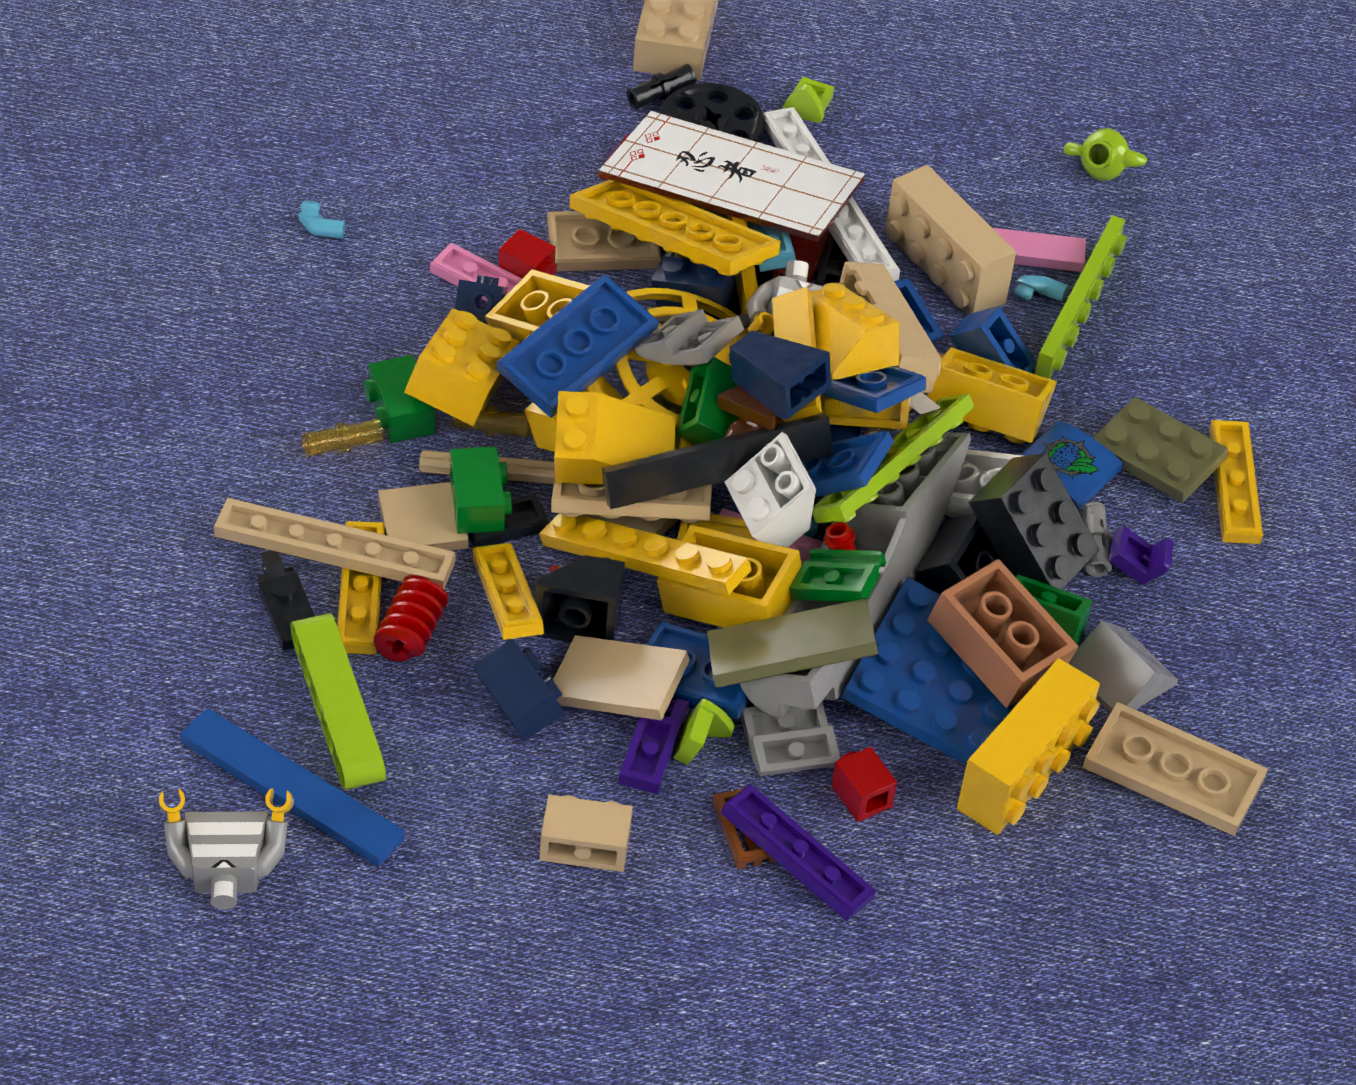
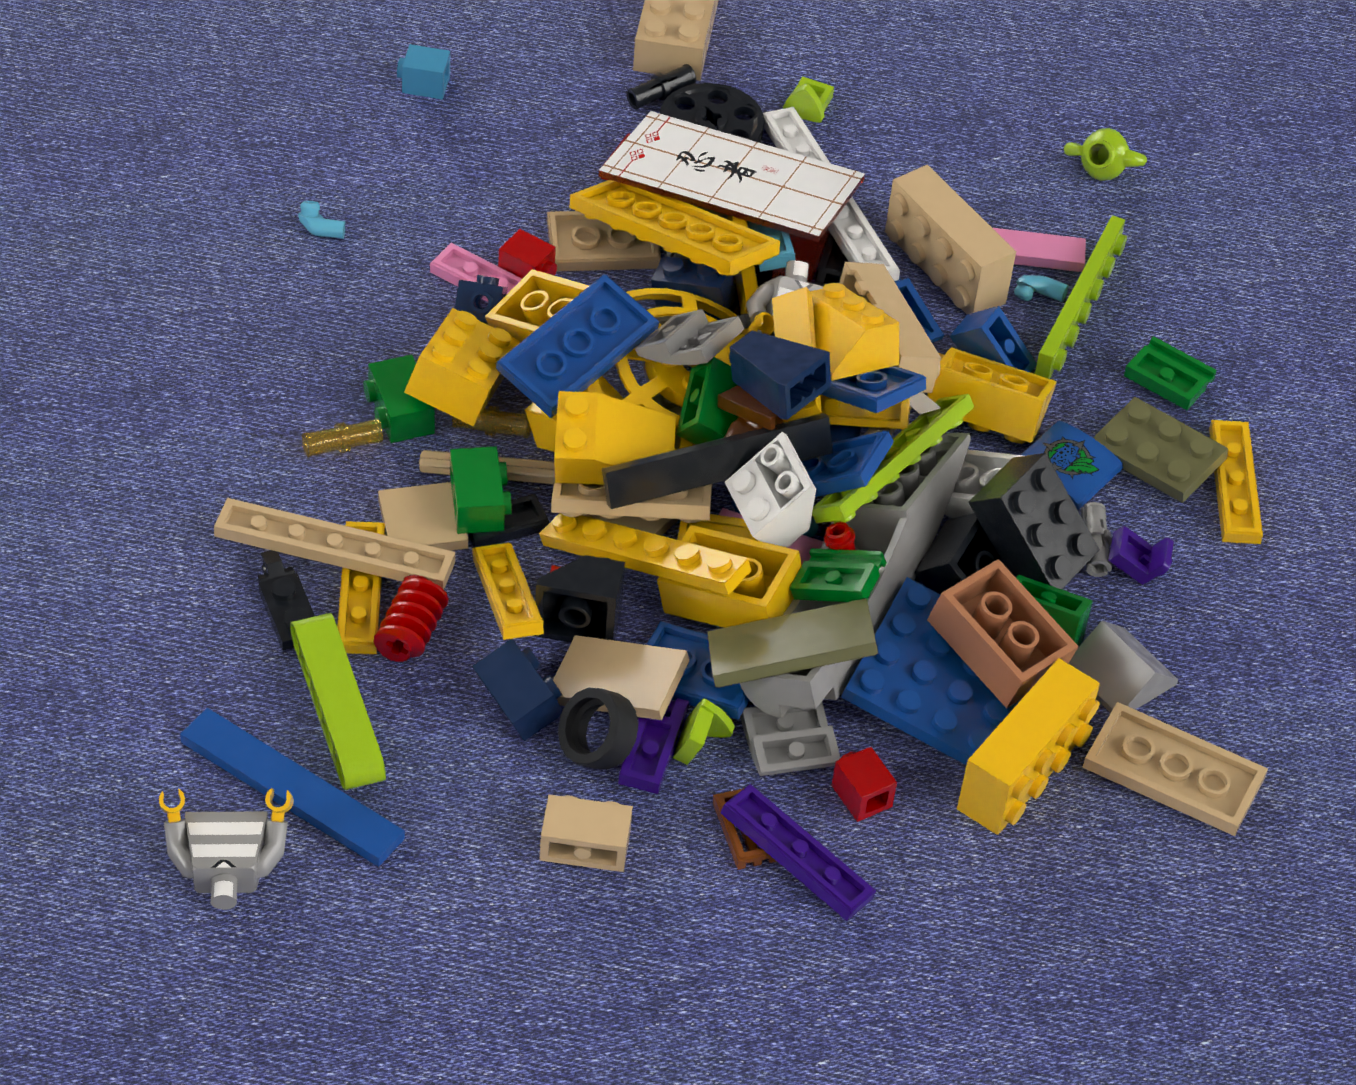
(424, 71): none -> dark azure brick
(621, 732): none -> black tyre
(1170, 373): none -> green plate

